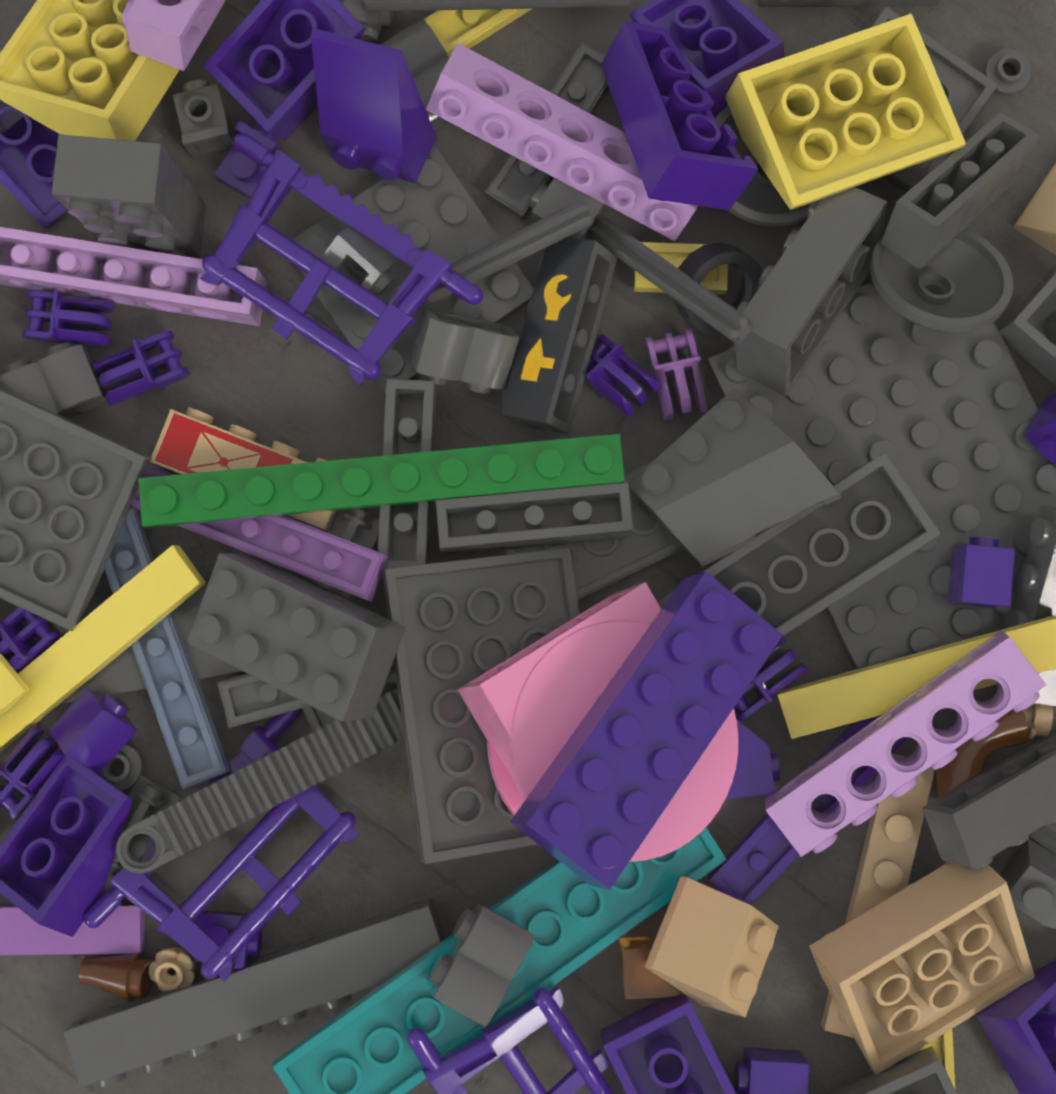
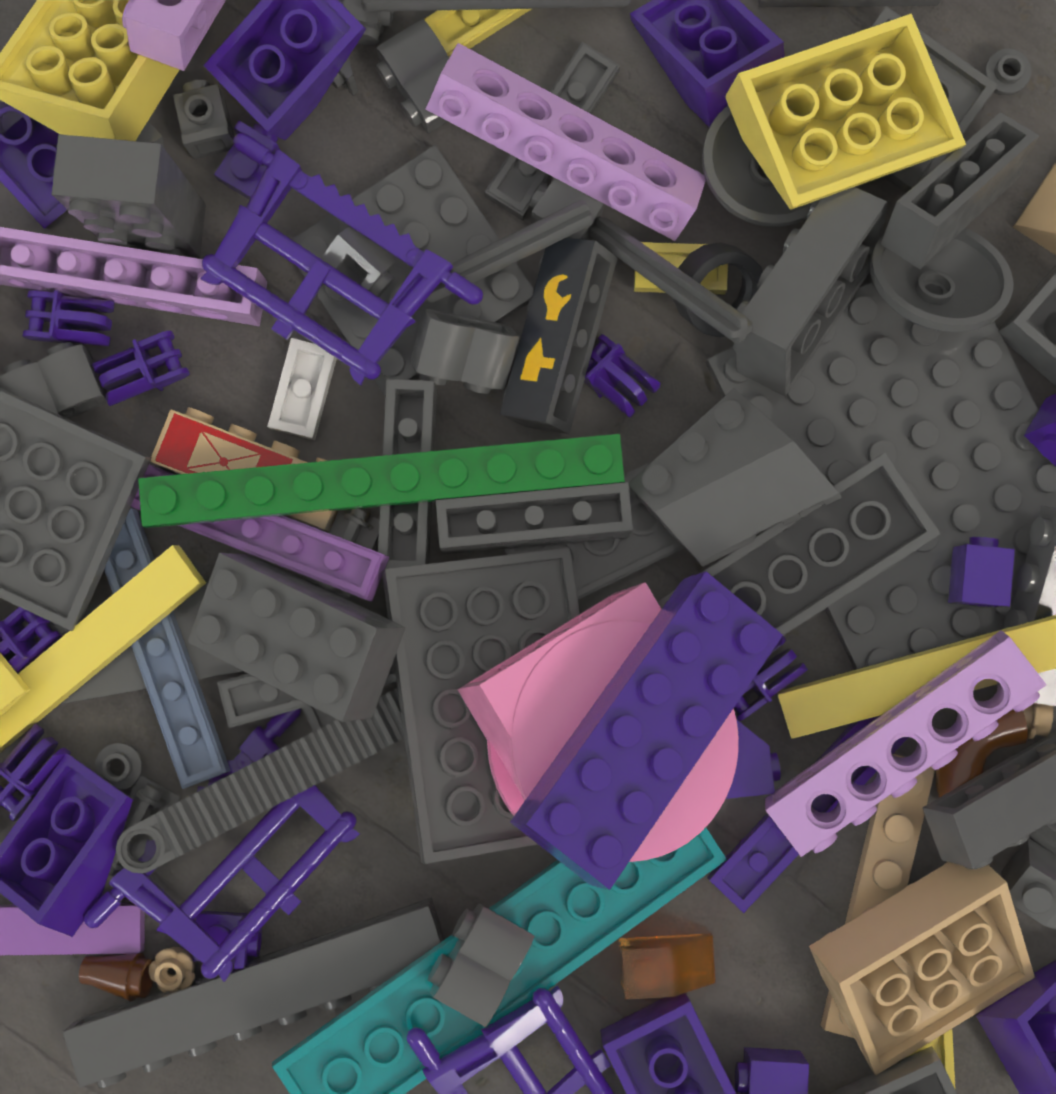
(93, 729): dark purple brick -> none
(302, 390): none -> white plate
(370, 107): dark purple slope -> none
(670, 123): dark purple wedge -> none
(676, 371): medium lavender arm -> none
(712, 947): tan slope -> none

